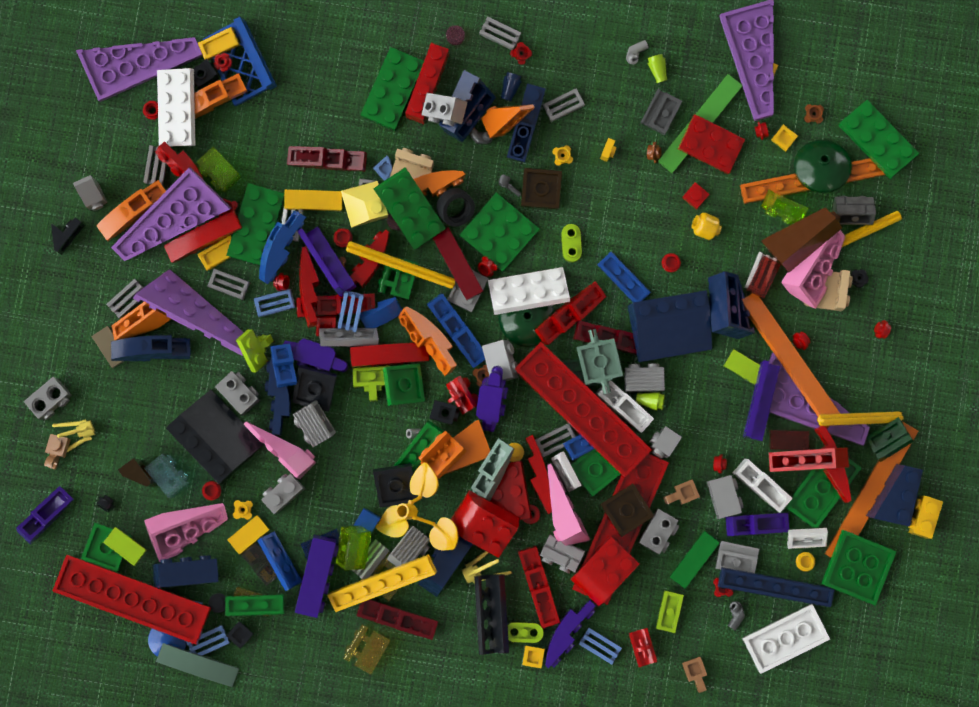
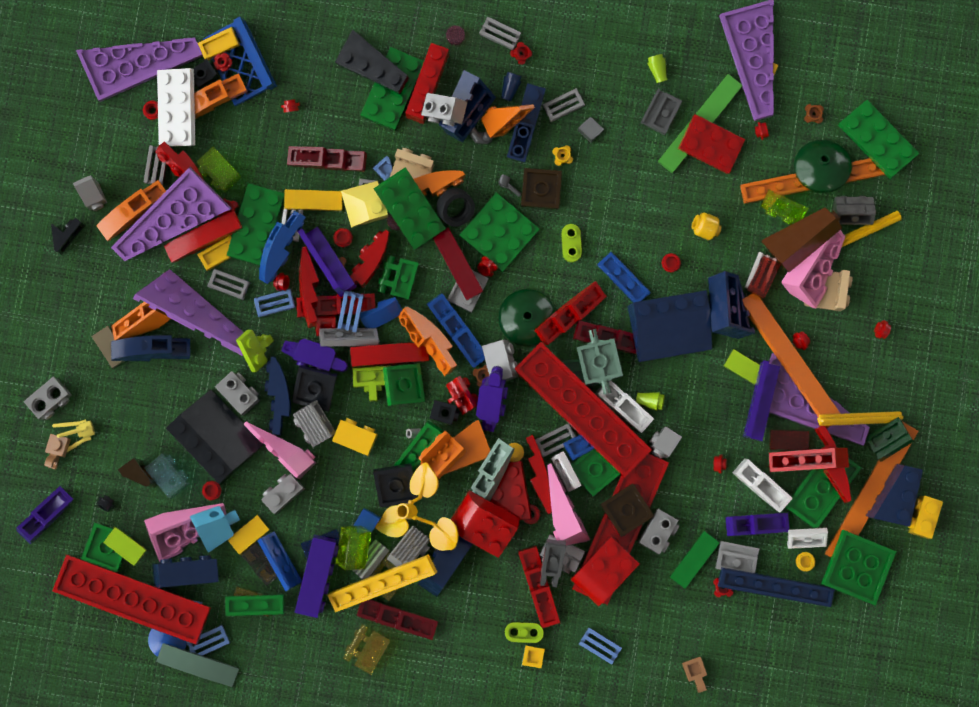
(115, 309): light grey tile -> none
(214, 526): none -> medium azure torso
(217, 602): black plate -> none
(238, 506): yellow plate -> none
(240, 634): black plate -> none
(283, 365): blue slope -> none
(290, 106): none -> red plate
(354, 437): none -> yellow brick
(369, 63): none -> black wing
(401, 265): yellow axle -> none
(471, 571): light yellow plant -> none
(495, 614): black fence -> none
(528, 290): white plate -> none
(552, 561): none -> dark grey hinge
(561, 638): dark purple slope -> none
(590, 129): none -> dark grey slope
(609, 150): yellow plate -> none
(634, 50): light grey arm -> none
(642, 647): red hips -> none
(644, 379): light grey brick -> none
(654, 152): dark orange plate -> none
(669, 611): lime plate -> none
(684, 493): medium nougat plate -> none
(695, 195): red plate -> none
(725, 497): light grey brick -> none
(737, 613): dark grey arm -> none
(784, 138): yellow tile -> none
(786, 638): white plate -> none
(864, 278): black plate -> none

